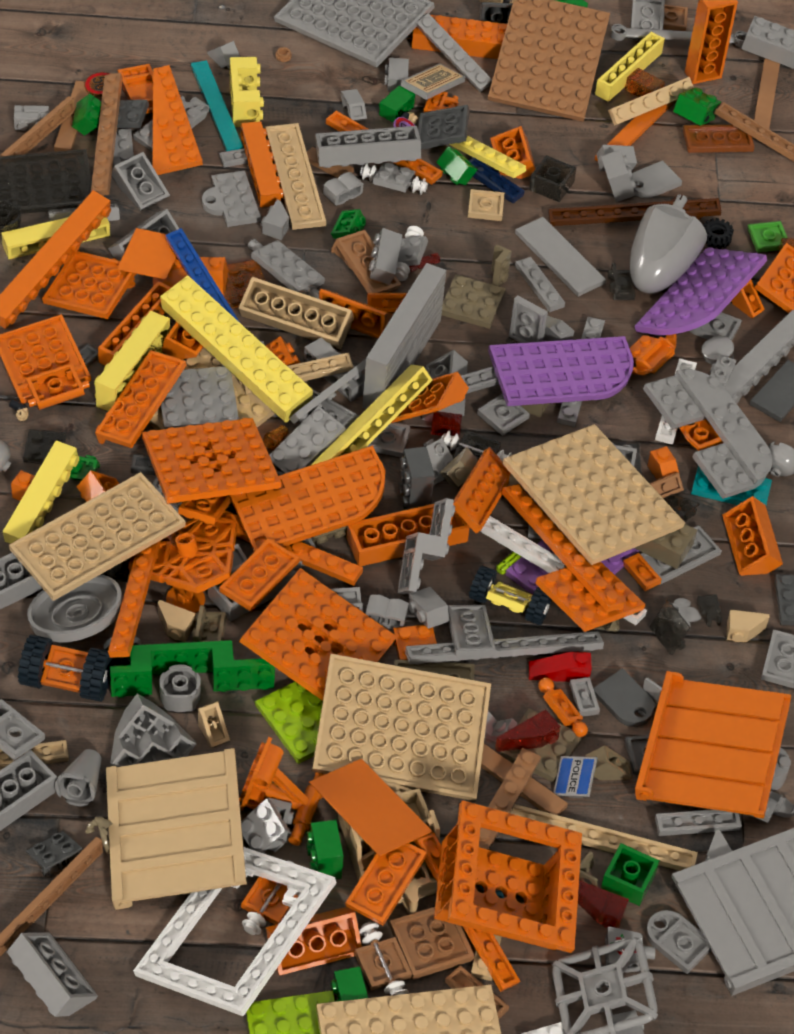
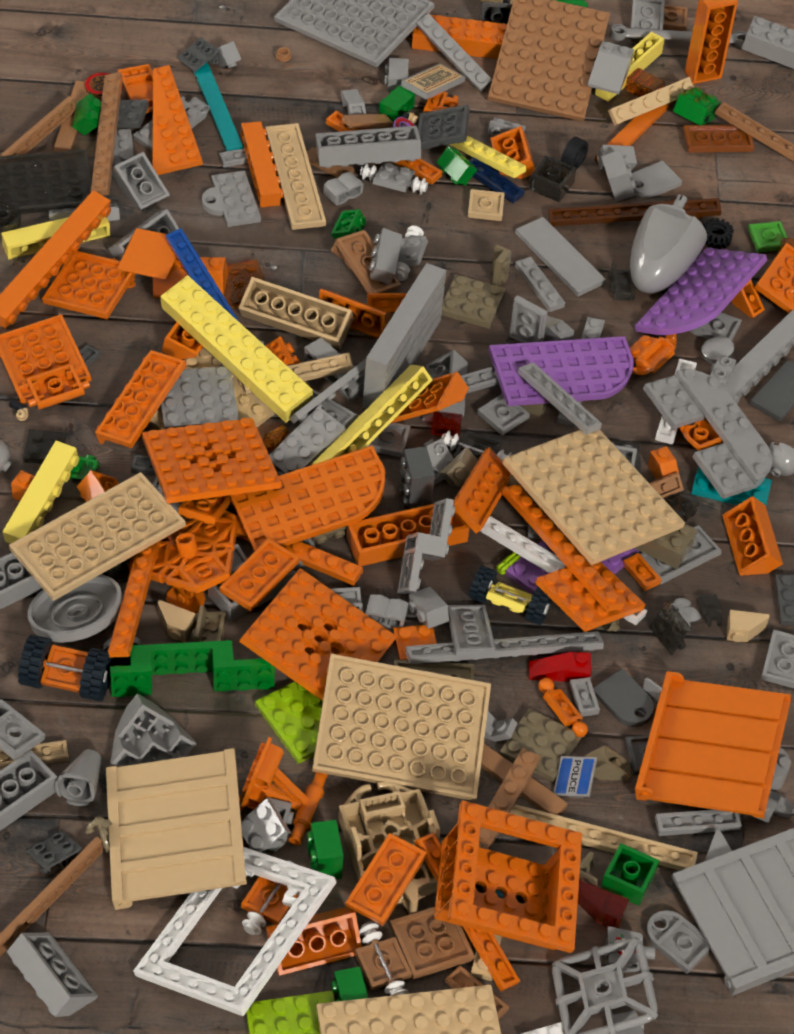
(27, 116): light grey brick -> none
(120, 370): light yellow brick -> none
(123, 331): orange brick -> none
(180, 689): light grey brick -> none
(199, 54): none -> dark grey hinge
(212, 724): tan slope -> none
(243, 90): light yellow plate -> none
(276, 222): light grey slope -> none
(287, 267): light grey plate -> none
(367, 121): none -> medium nougat tile
(370, 807): orange piece -> none
(433, 258): clear red axle -> none
(500, 126): none -> light grey bracket
(532, 733): clear red slope -> none
(559, 398): none -> light grey plate
(575, 152): none -> black tyre
(611, 67): none -> light grey slope
(766, 92): medium nougat tile -> none

